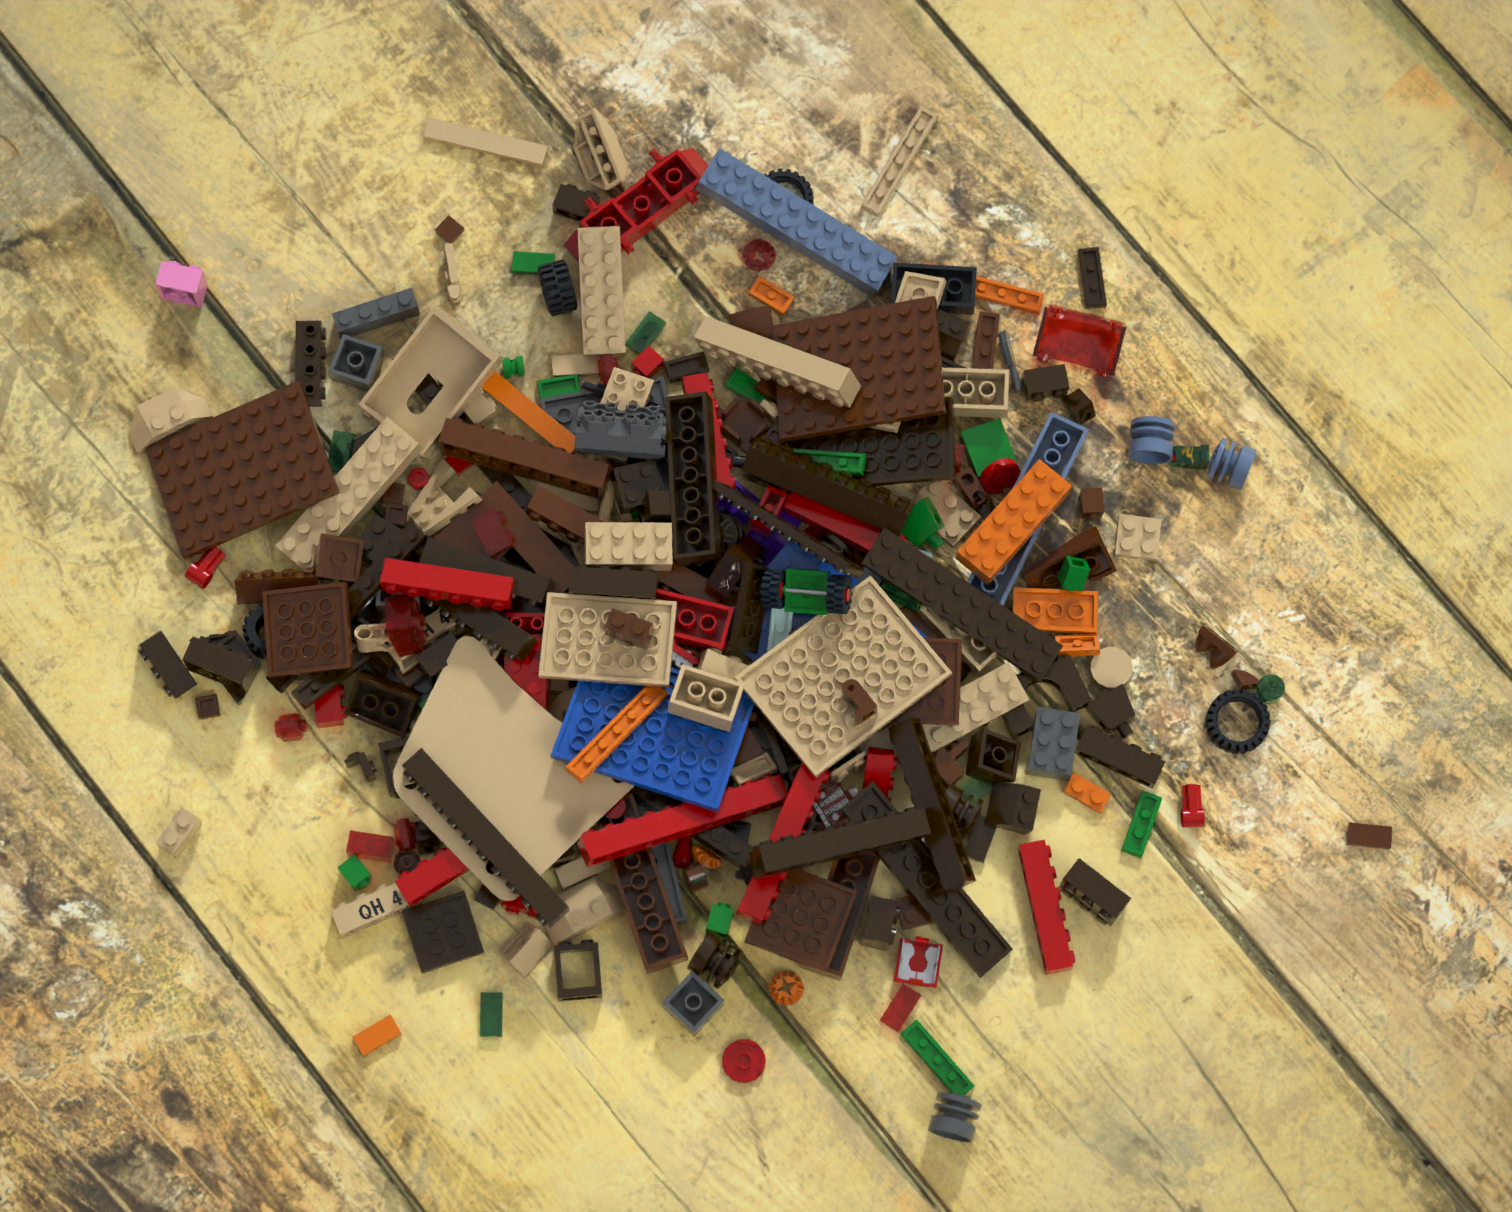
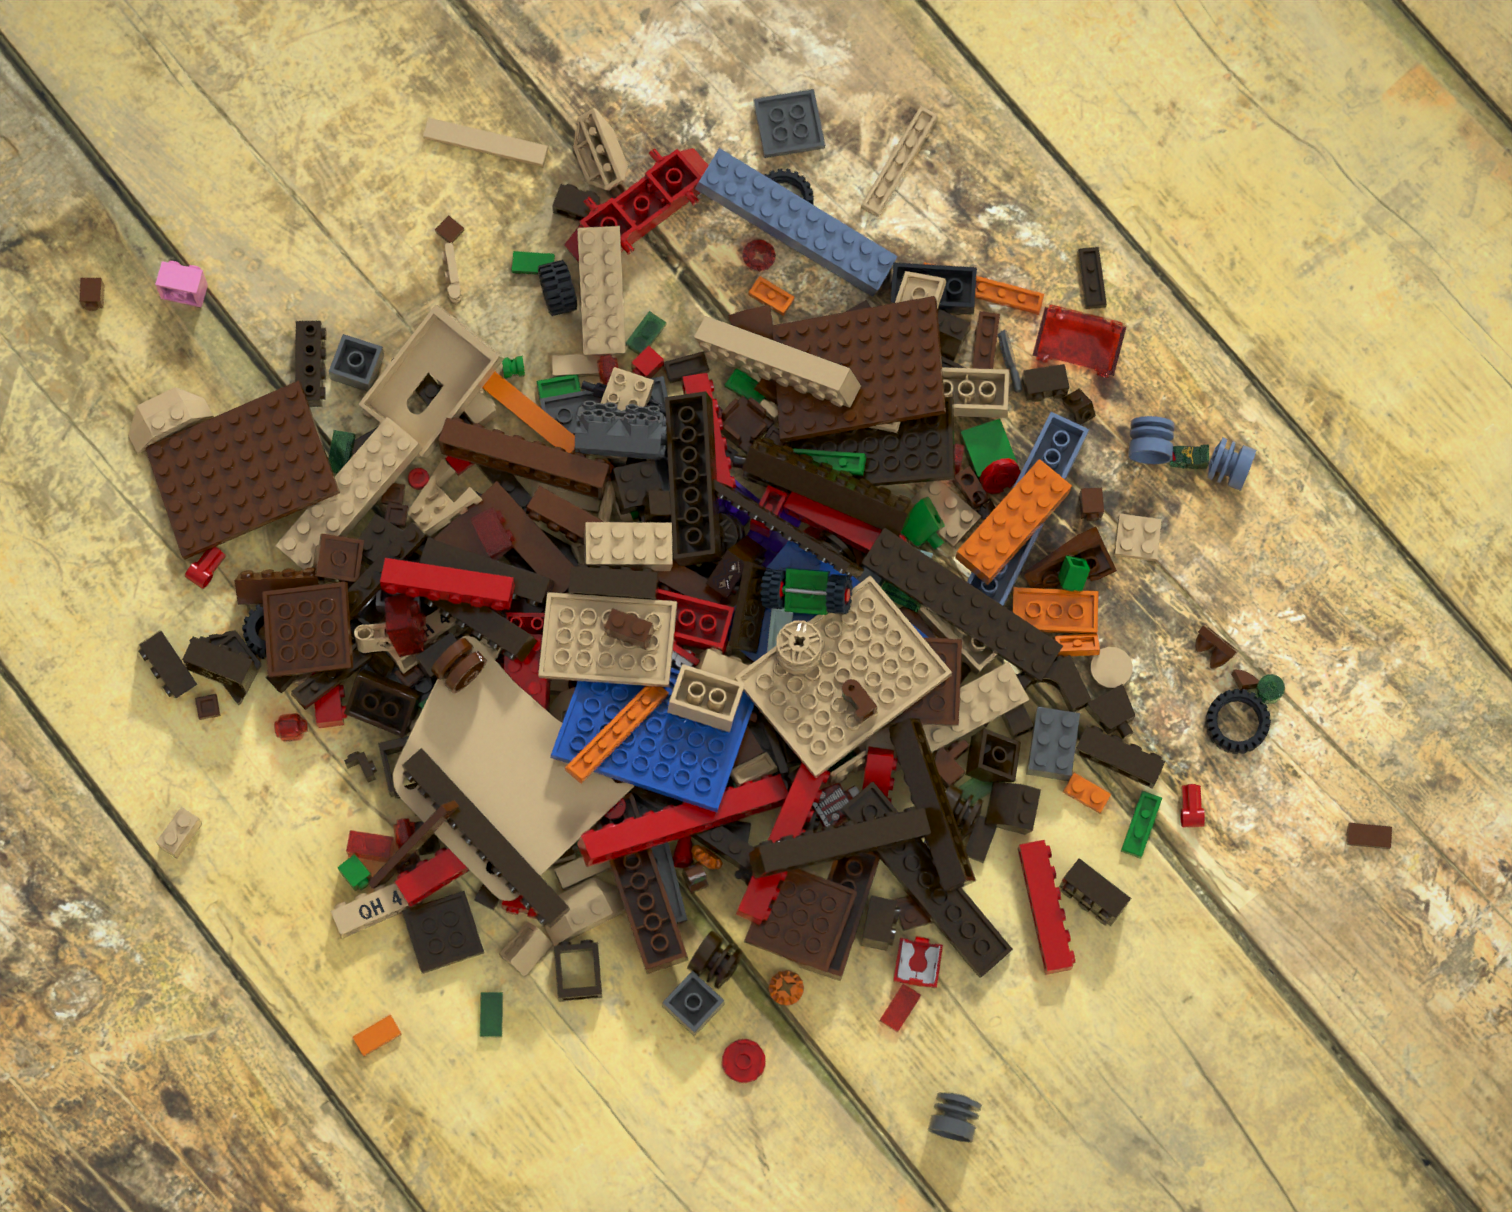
(91, 293): none -> reddish brown brick
(376, 313): dark grey brick -> none
(413, 844): none -> reddish brown tile
(459, 665): none -> reddish brown wheel
(720, 919): green brick -> none
(789, 123): none -> dark grey plate
(794, 658): none -> tan wheel
(936, 1059): green tile -> none

